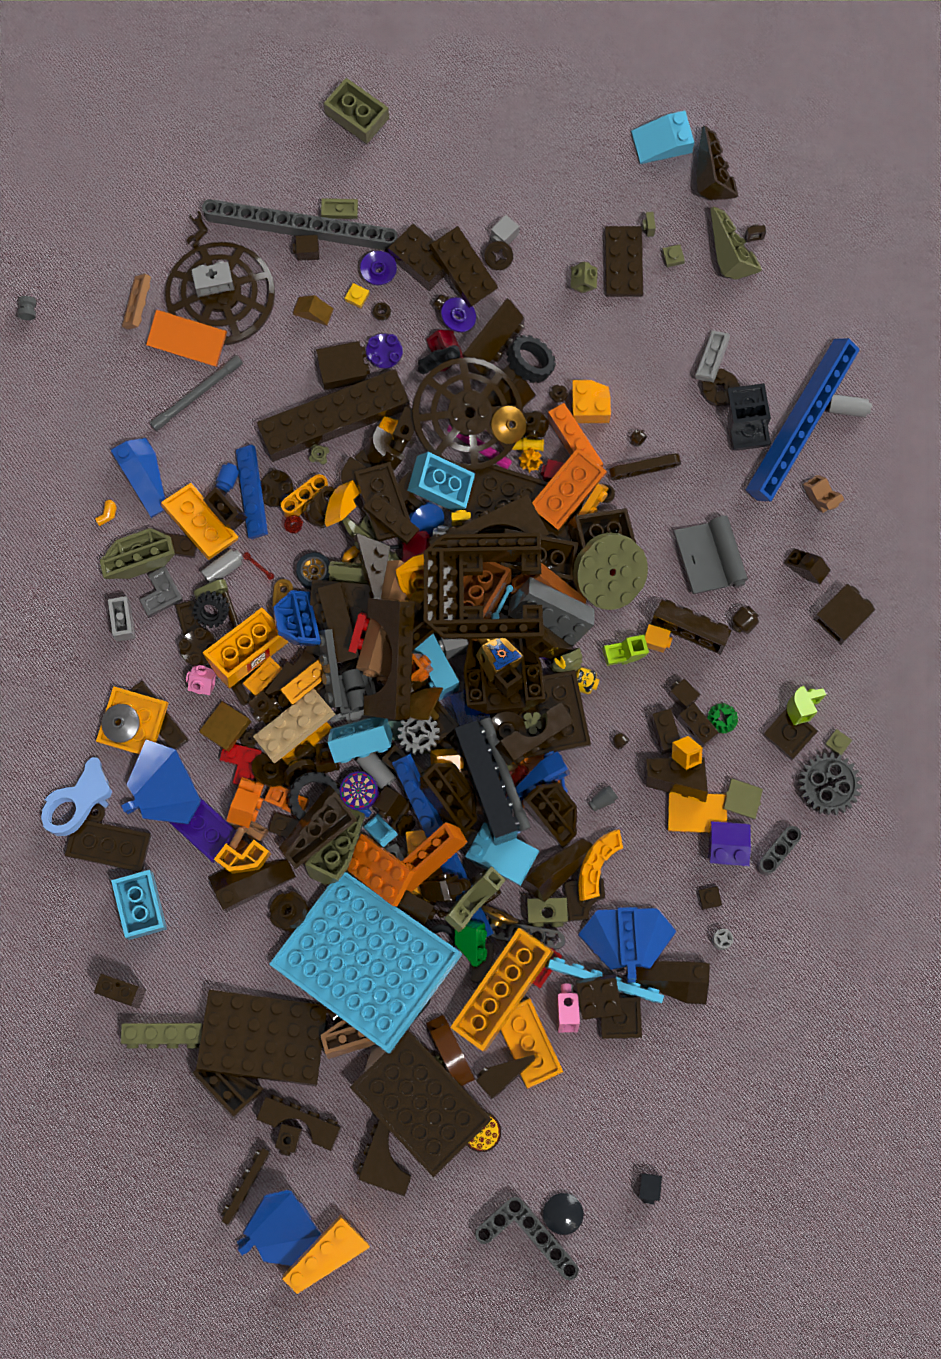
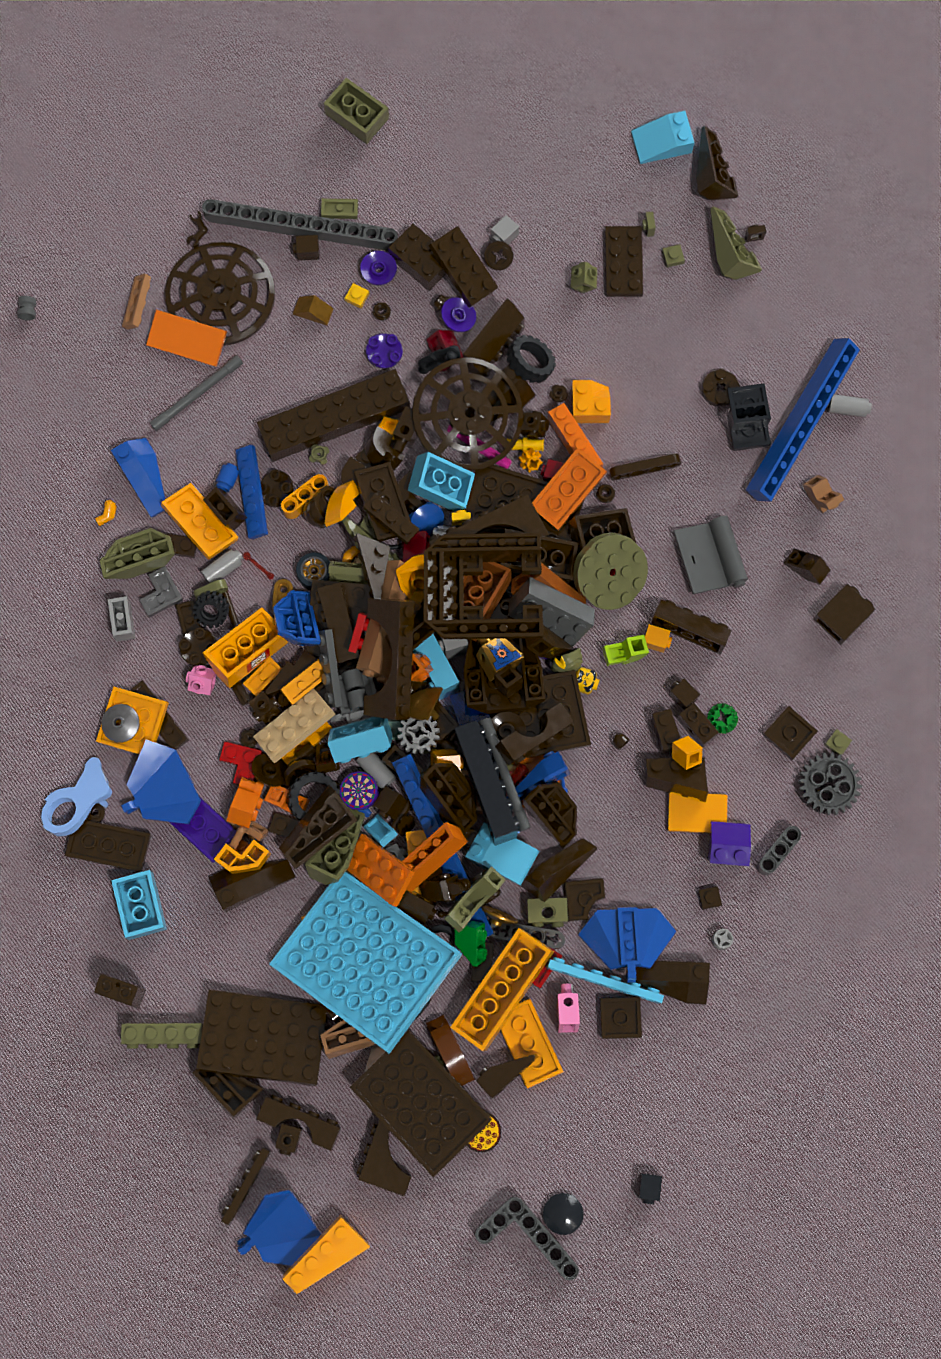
(220, 283): light grey brick -> none
(225, 726): pearl gold tile -> none
(295, 917): dark brown plate -> none
(296, 527): clear red plate -> none
(342, 365): dark brown brick -> none
(501, 428): pearl gold dish -> none
(509, 588): medium azure hinge -> none
(532, 722): olive plant -> none
(593, 861): light orange tile -> none
(598, 495): light orange plate -> none
(599, 997): dark brown plate -> none
(603, 798): dark grey cone -> none
(638, 437): dark brown plate -> none
(712, 356): light grey tile -> none
(742, 798): olive piece -> none
(745, 619): dark brown head -> none
(801, 704): brick -> none

